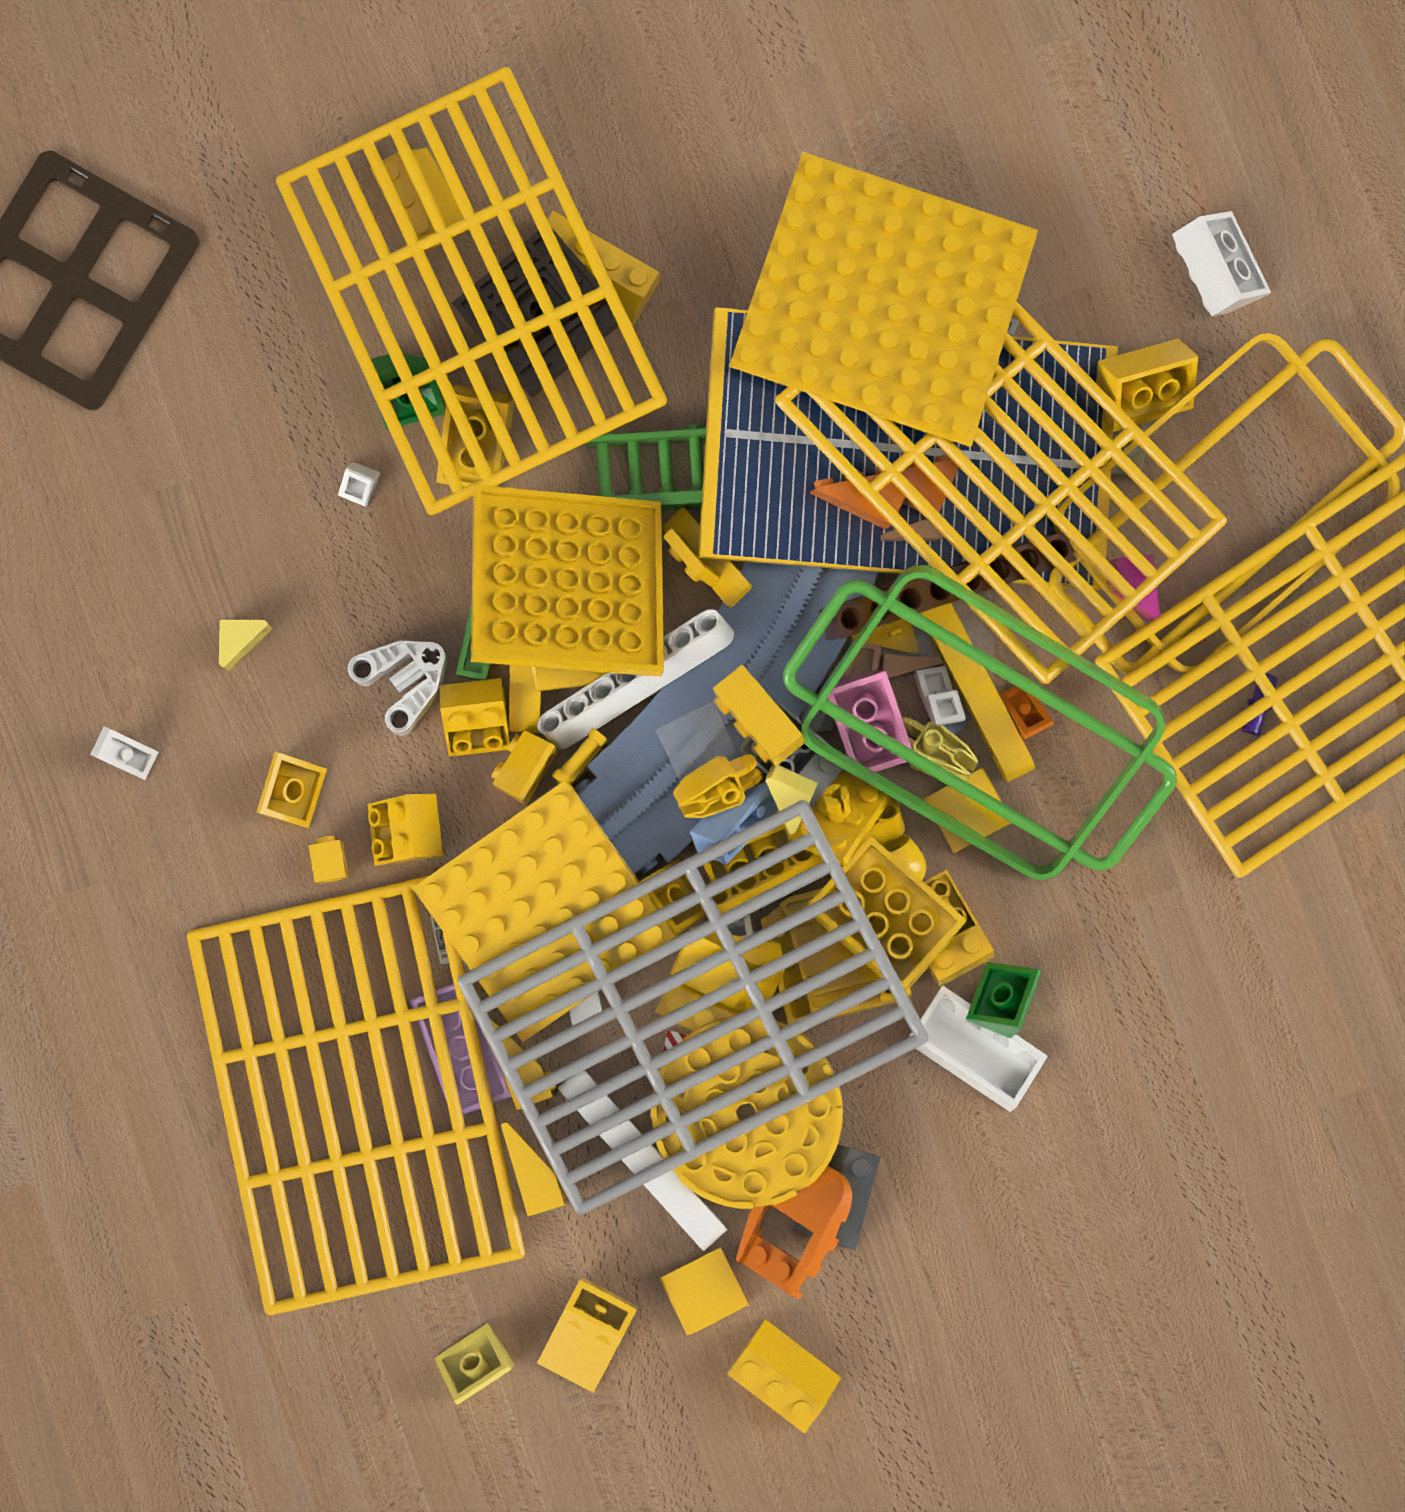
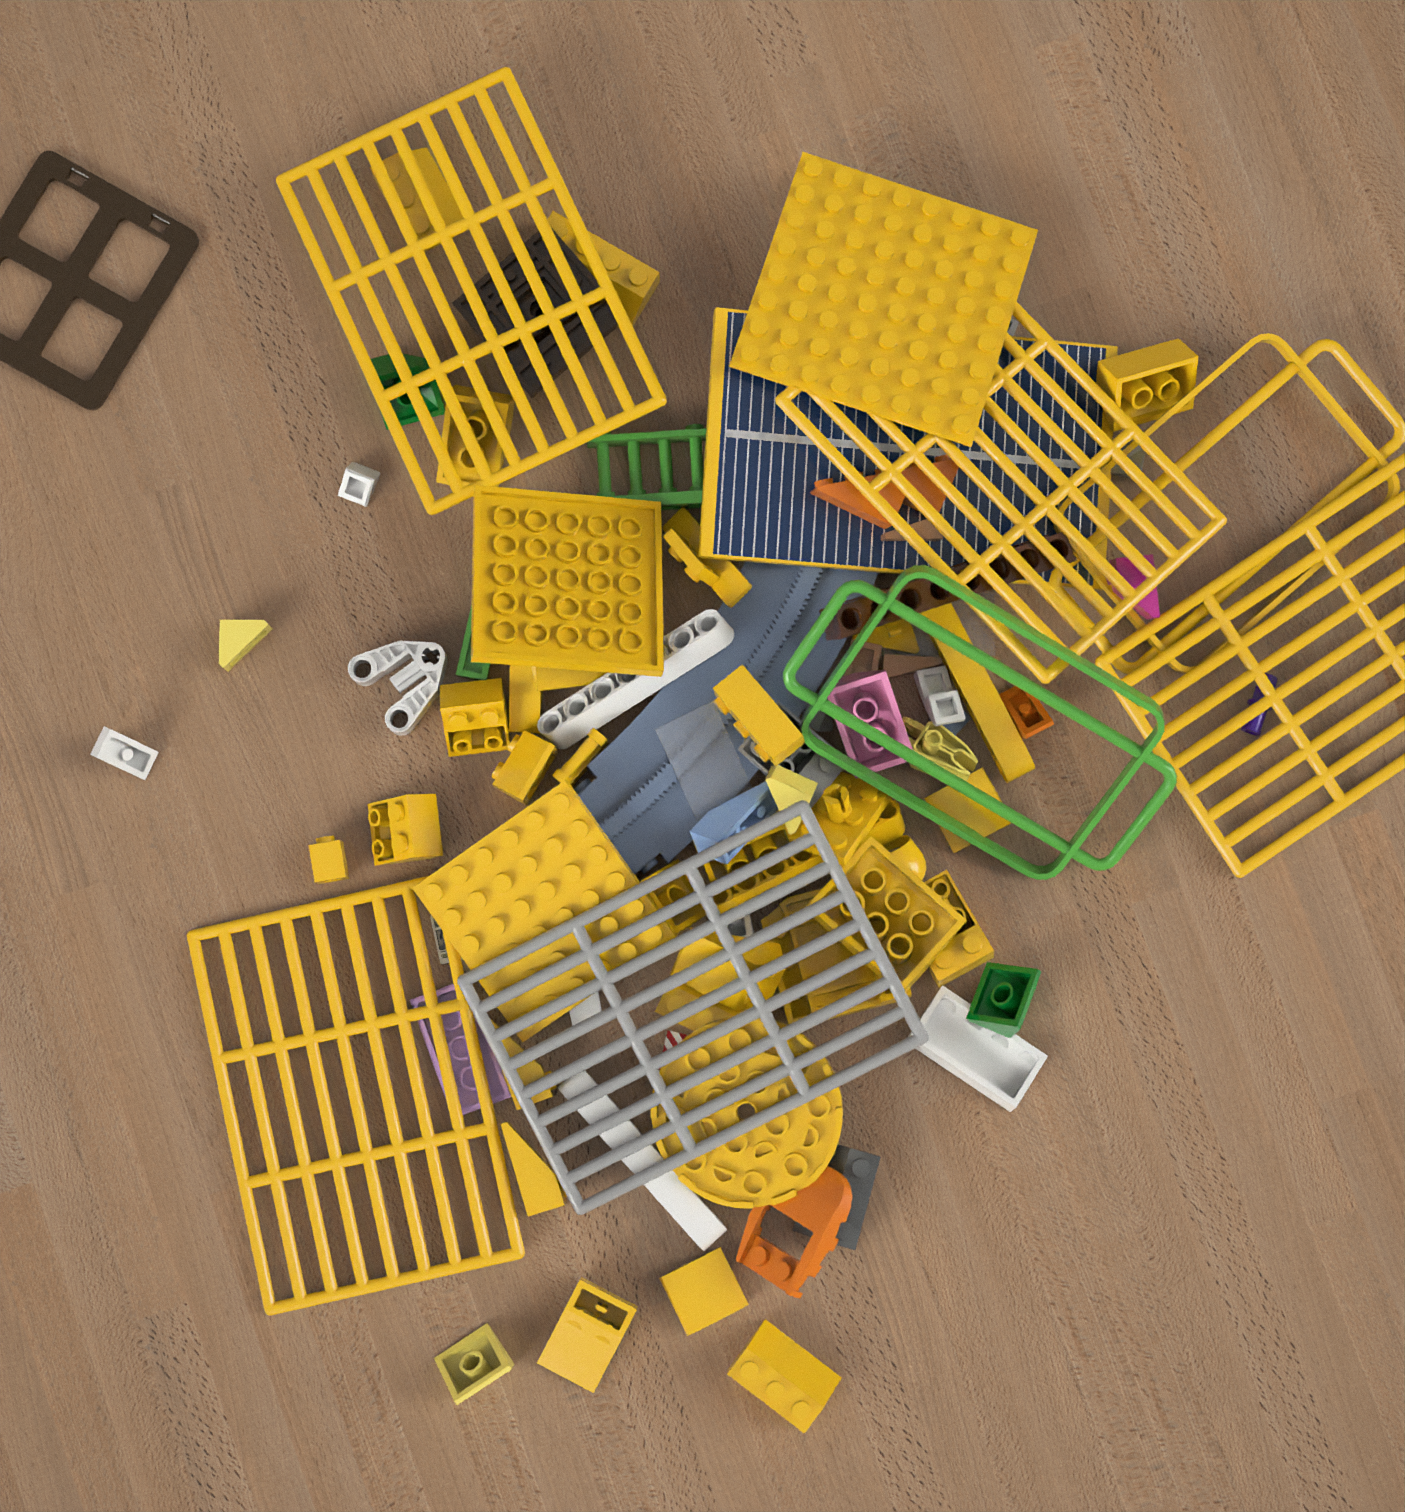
(291, 790): yellow slope -> none
(716, 786): yellow hinge -> none
(1220, 263): white slope -> none

